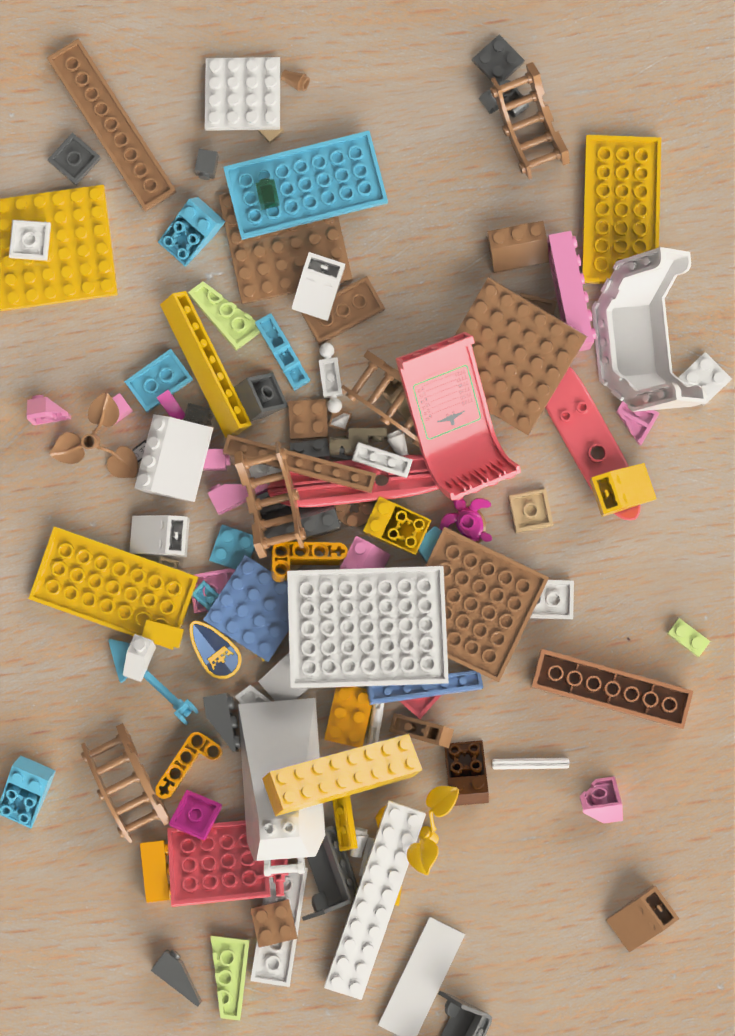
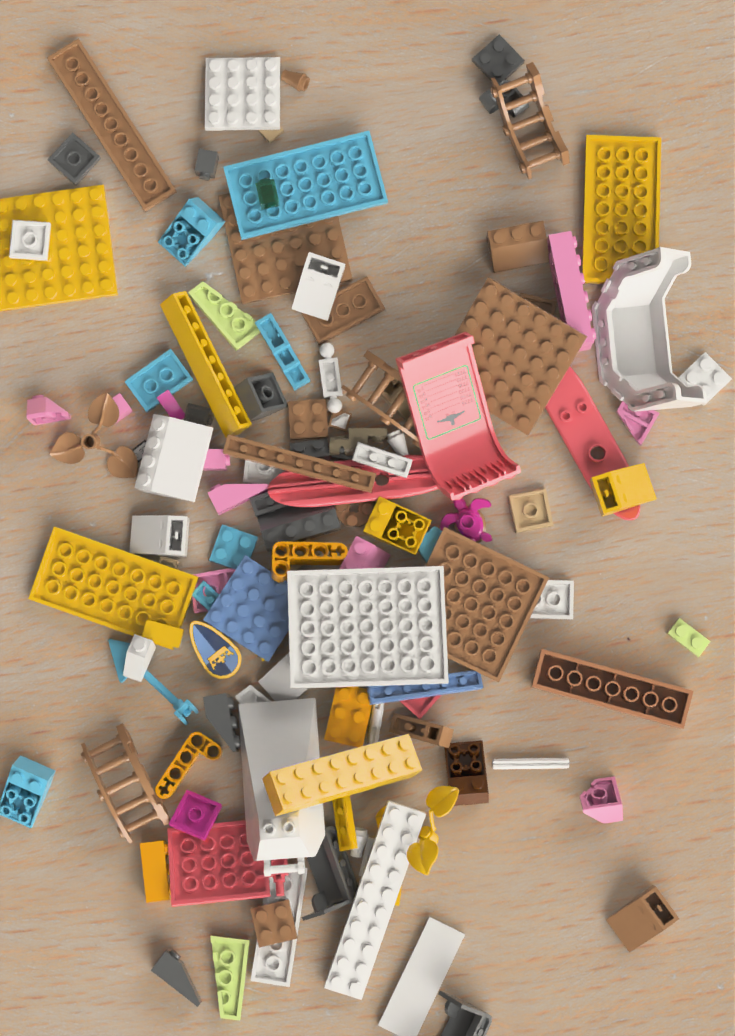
(261, 542): medium nougat fence -> none

